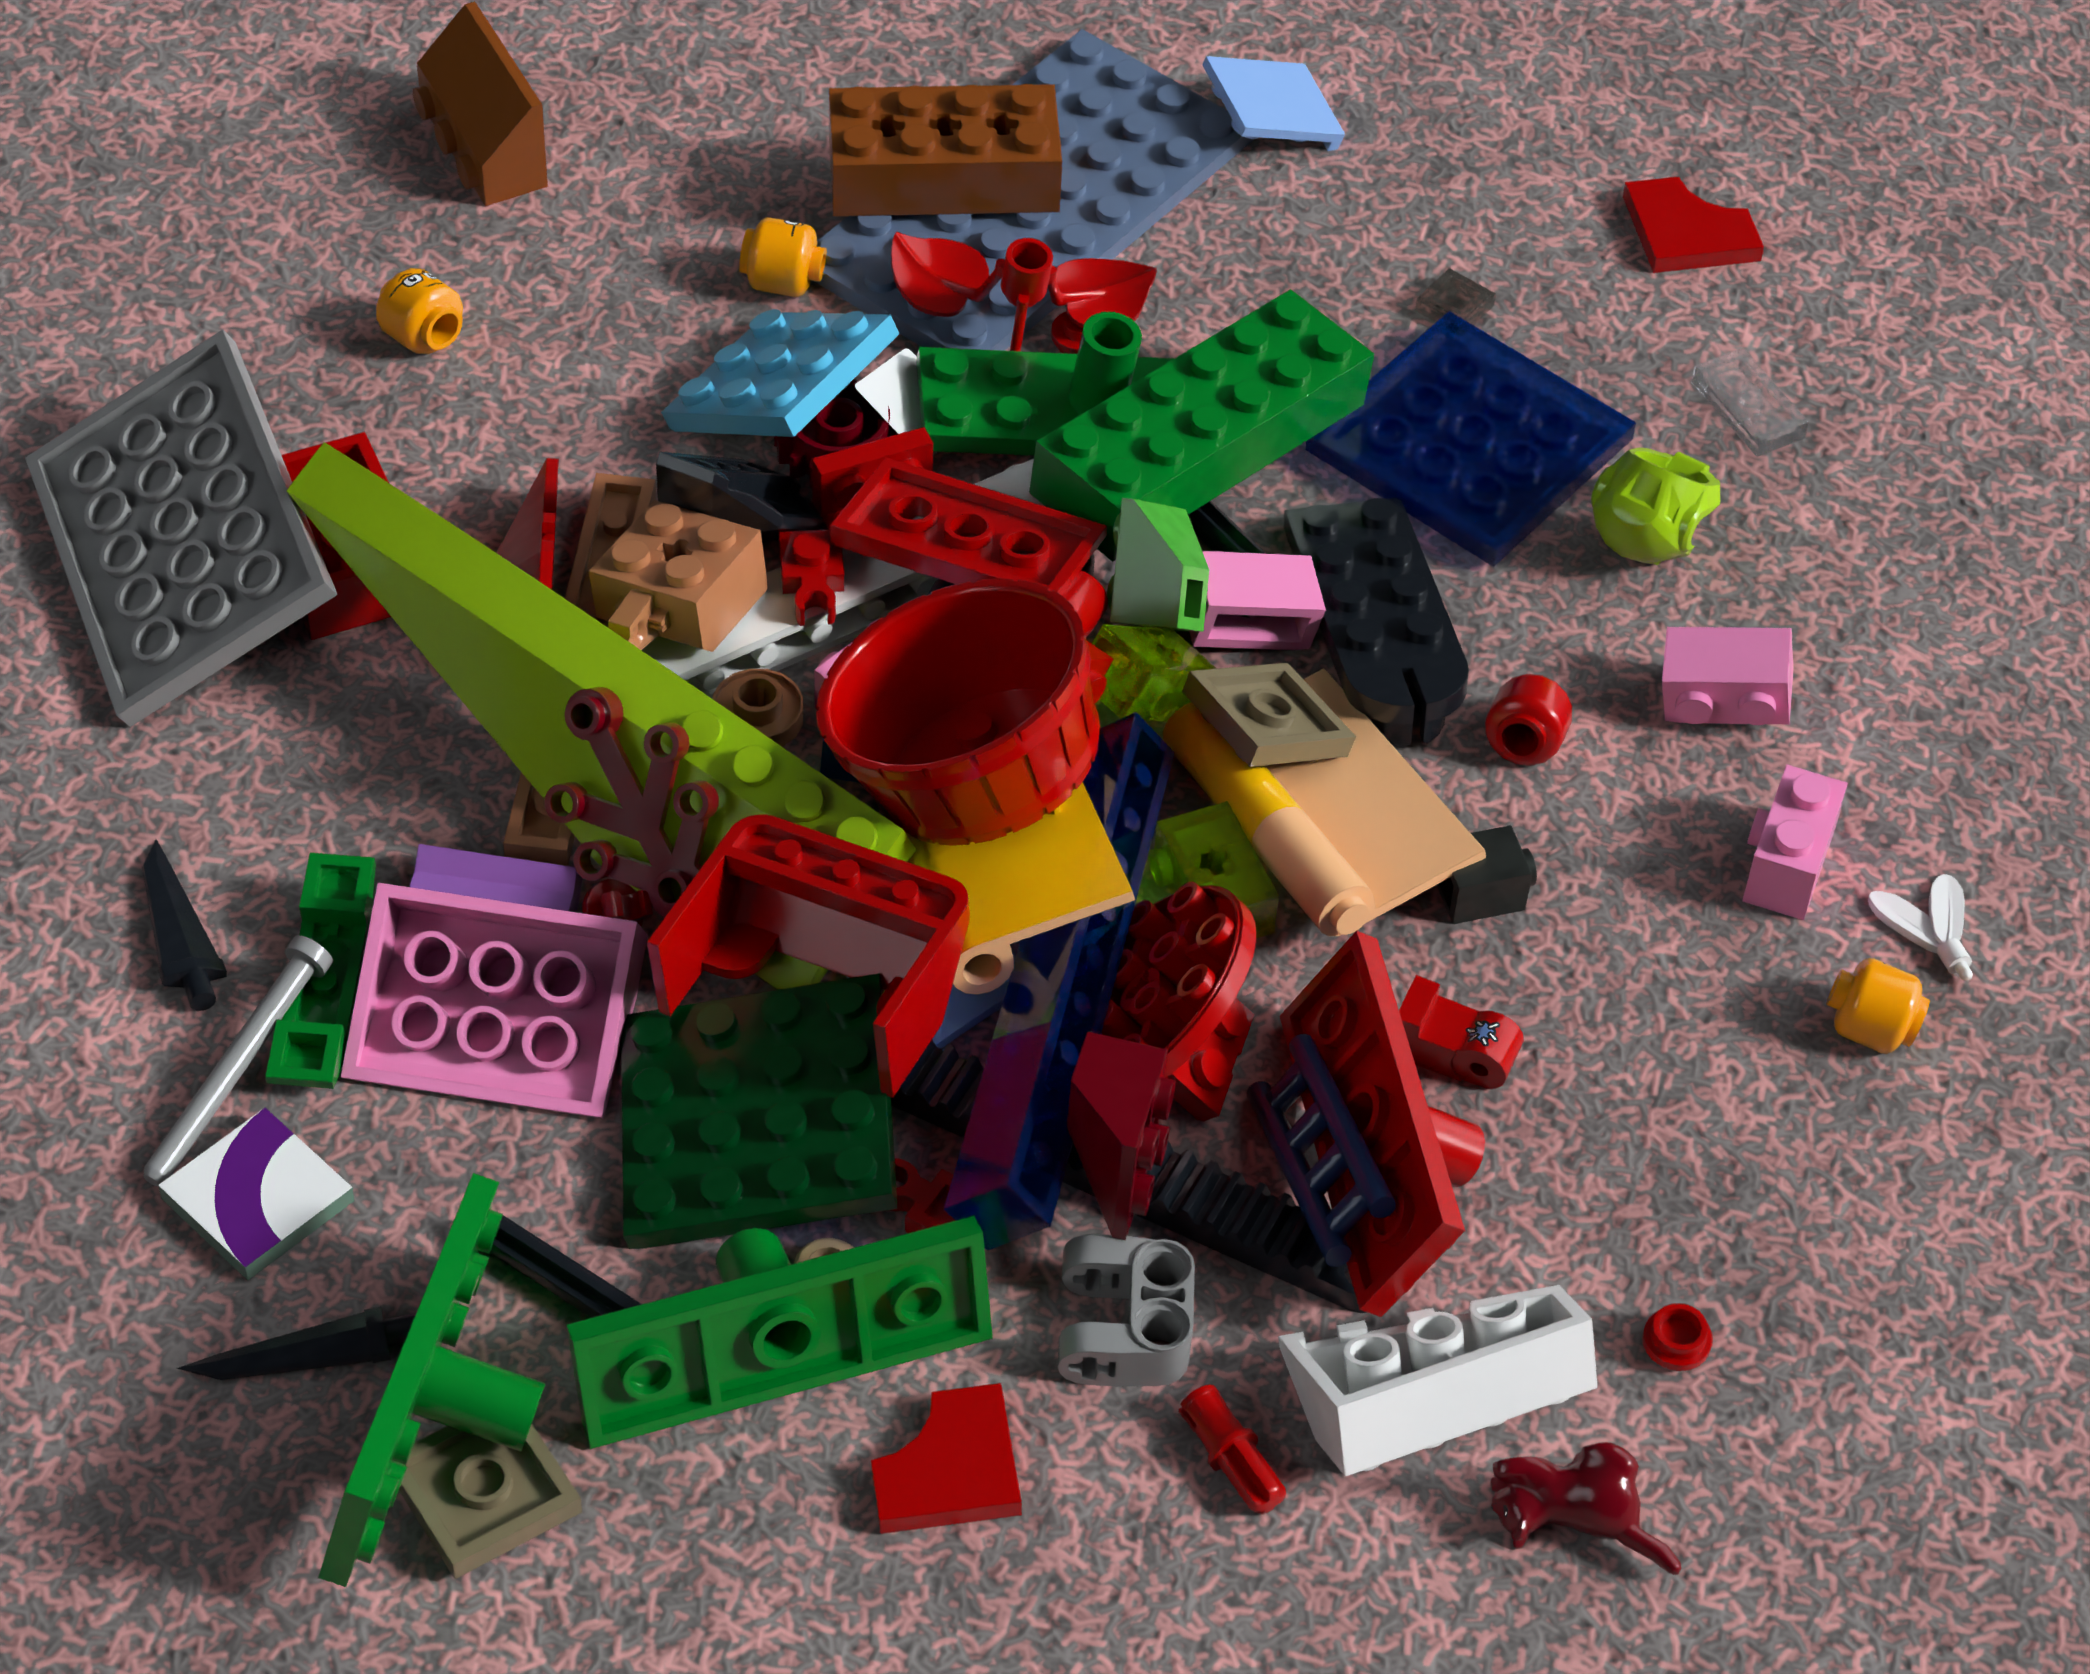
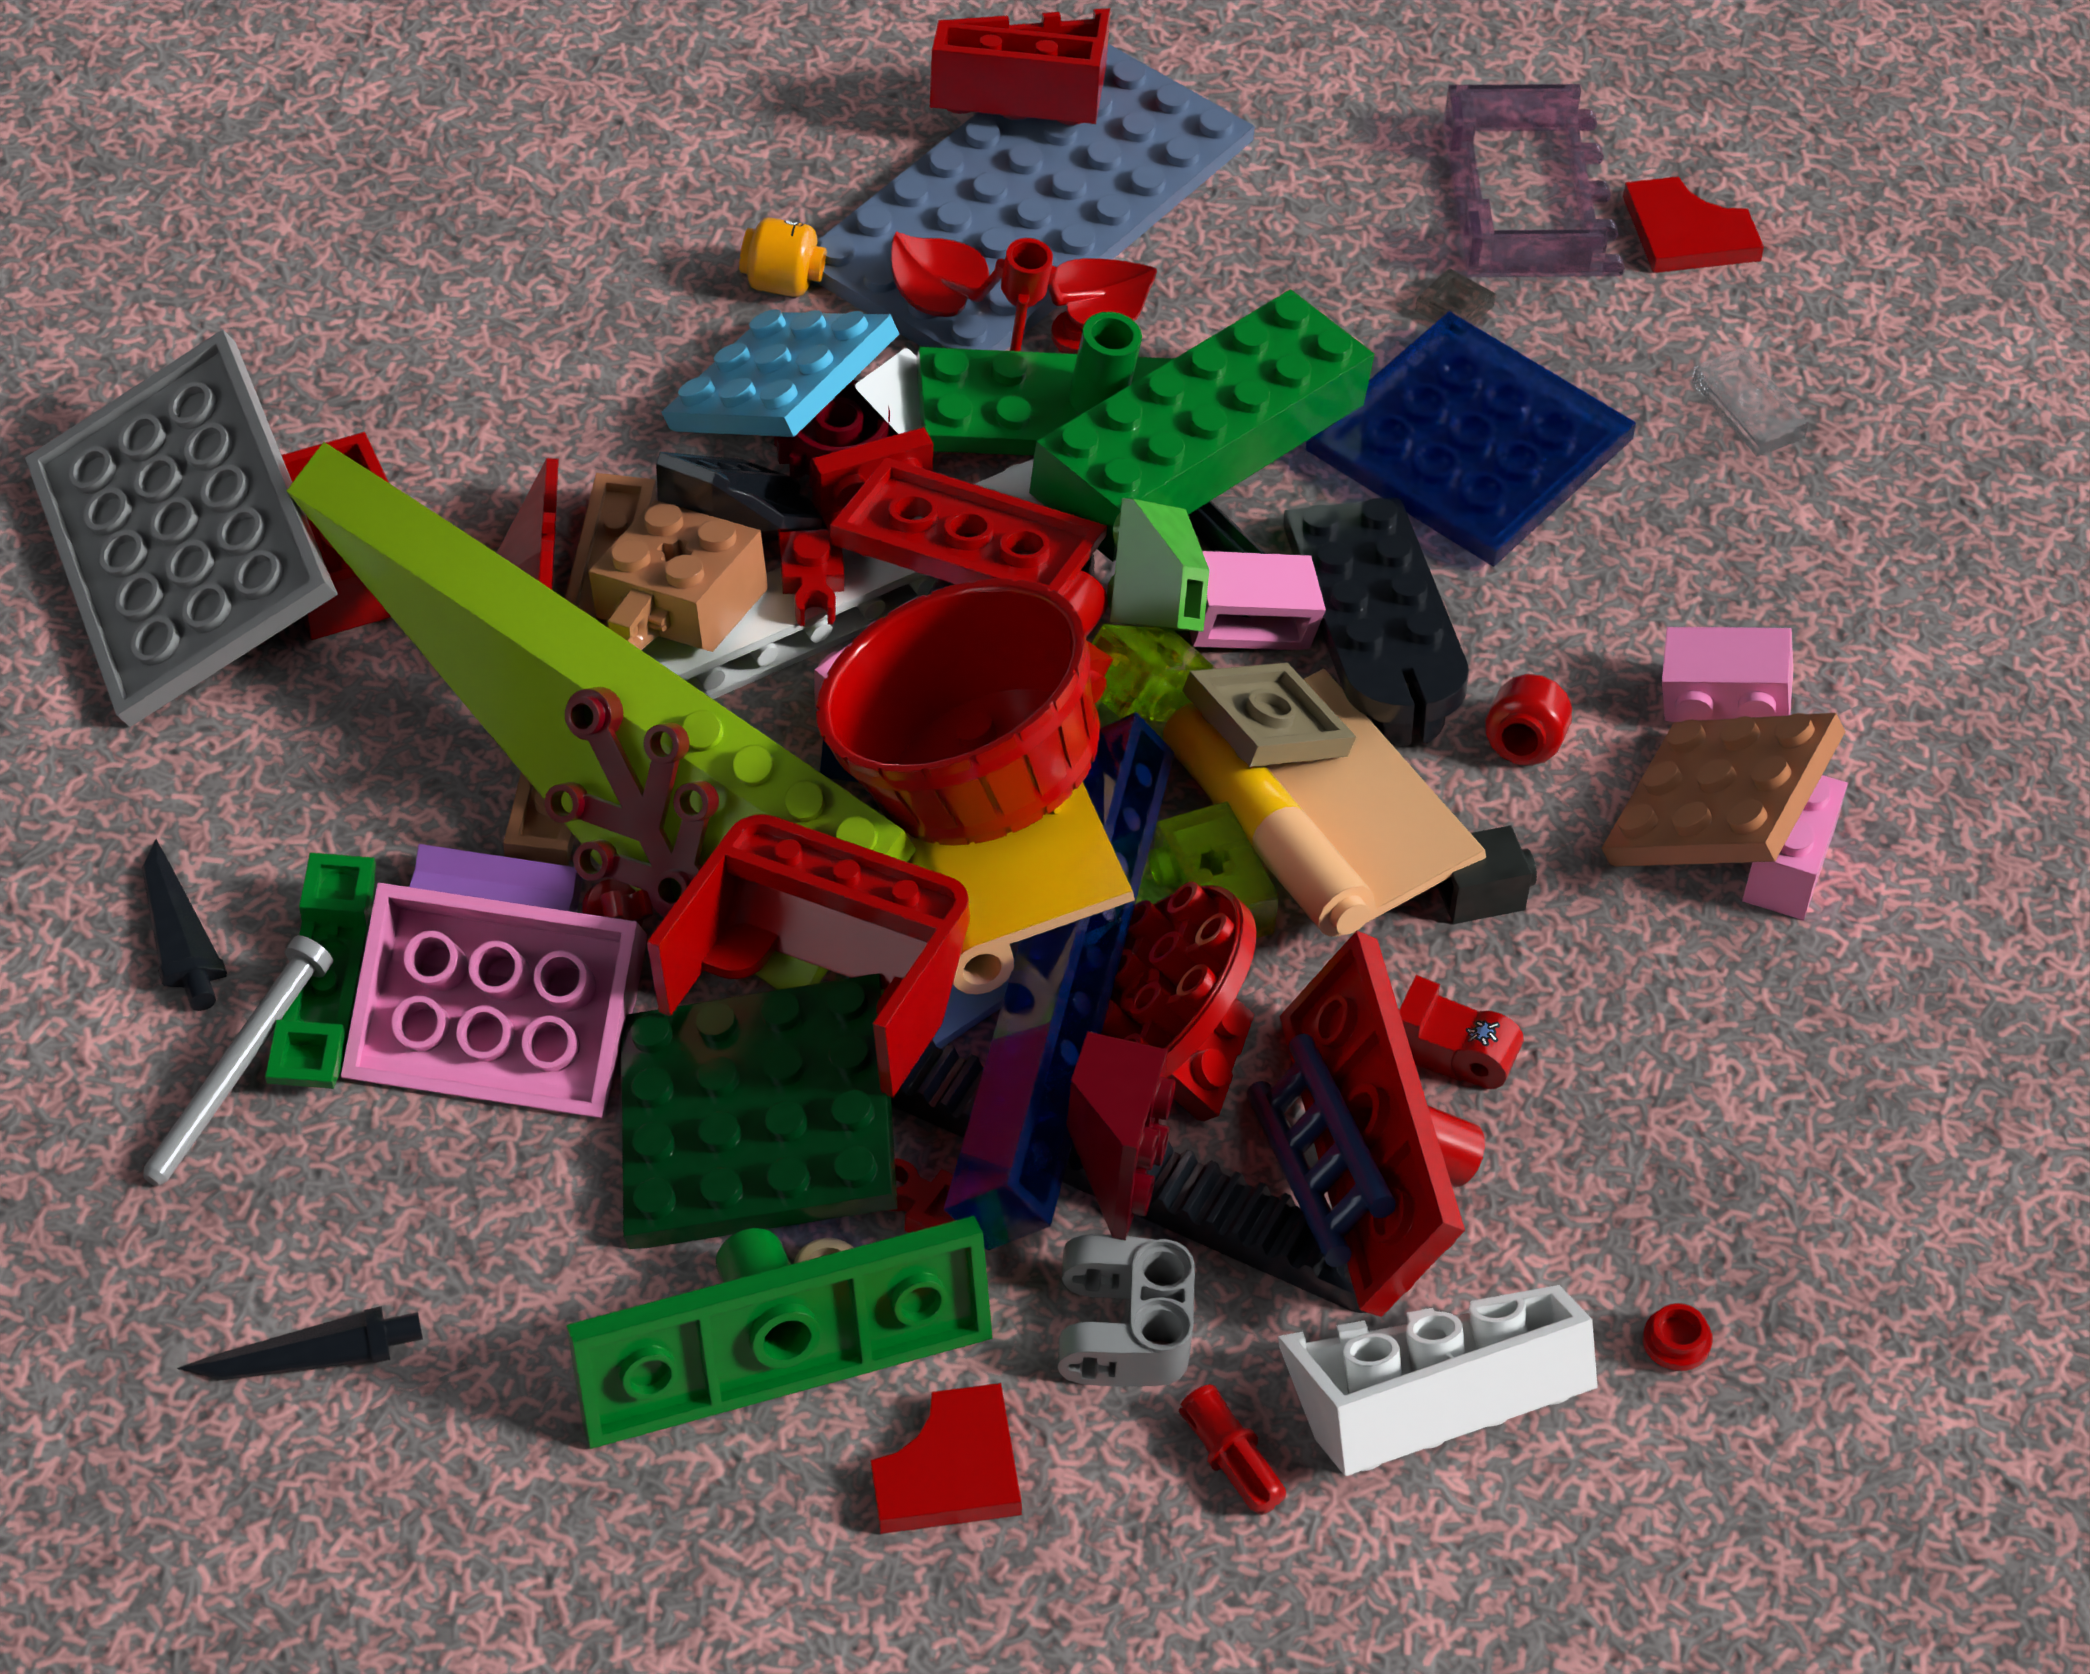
(256, 1193): tile -> none
(419, 311): light orange head -> none
(433, 1386): green plate -> none
(482, 109): dark orange slope -> none
(484, 1496): dark tan plate -> none
(557, 1271): black axle -> none
(764, 701): nougat plate -> none
(944, 150): dark orange brick -> none
(1021, 68): none -> red wedge
(1273, 100): light blue piece -> none
(1527, 251): none -> clear purple hinge
(1588, 1495): dark red animal -> none
(1653, 504): lime helmet -> none
(1724, 790): none -> nougat plate
(1878, 1005): light orange head -> none
(1938, 931): white piece -> none

